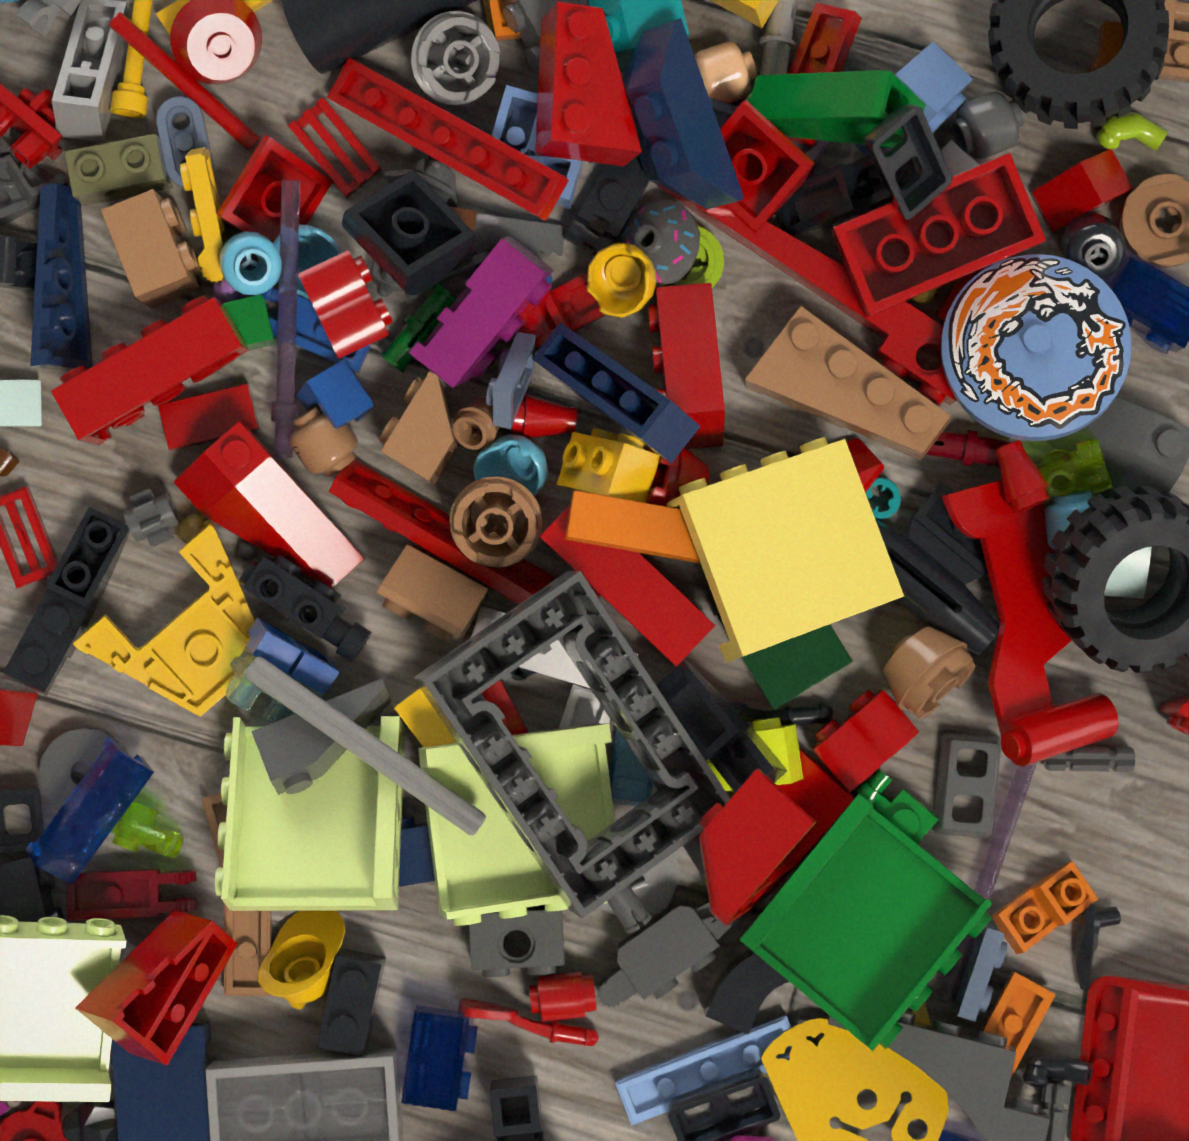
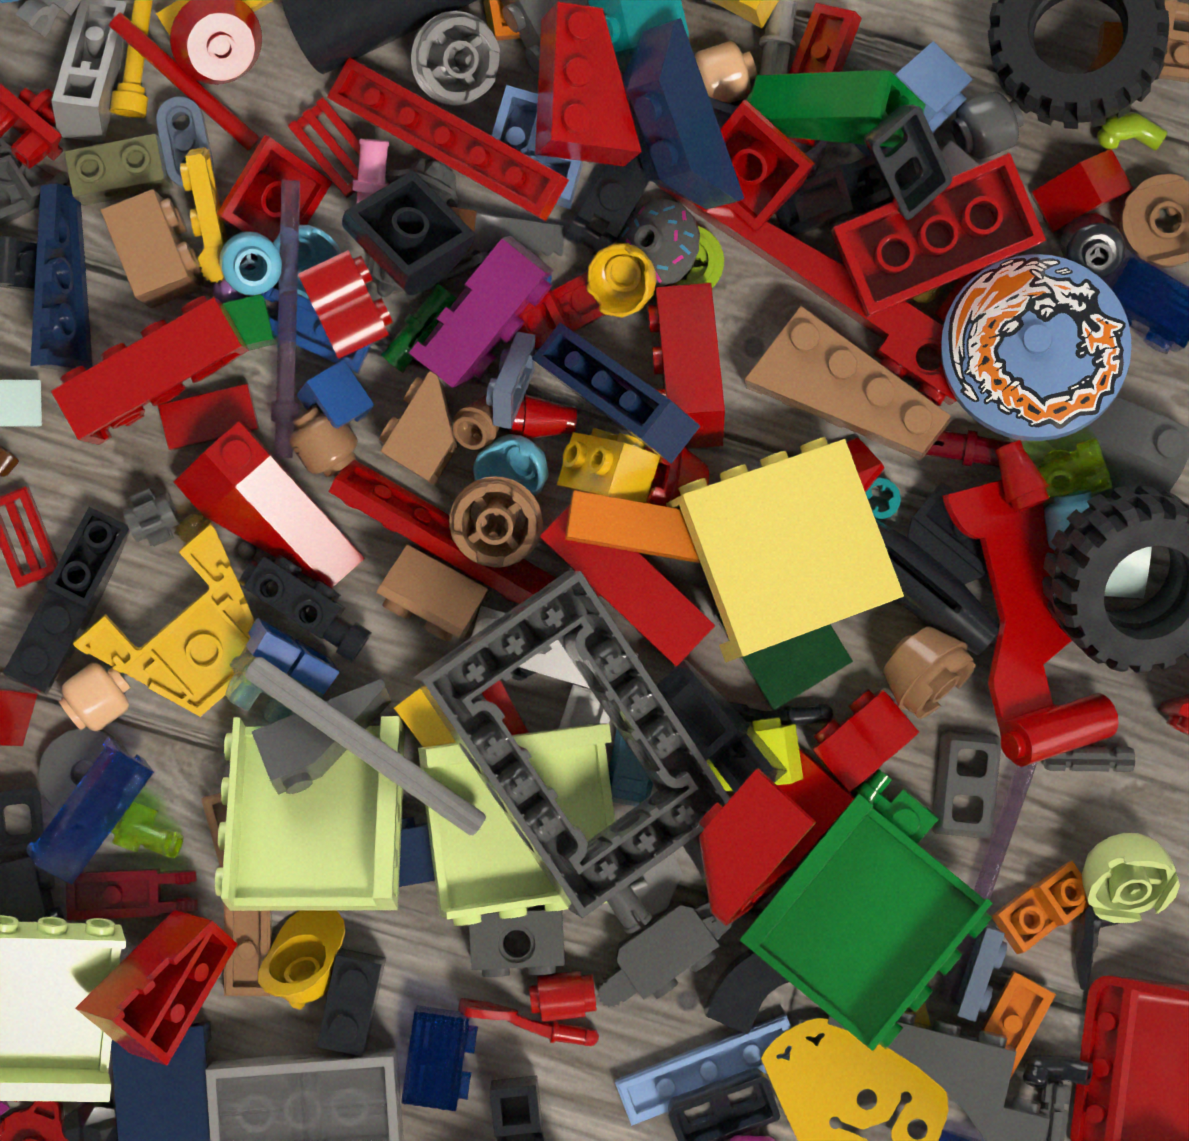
(95, 697): none -> light nougat head
(371, 168): none -> bright pink pin
(1129, 877): none -> yellowish green cylinder

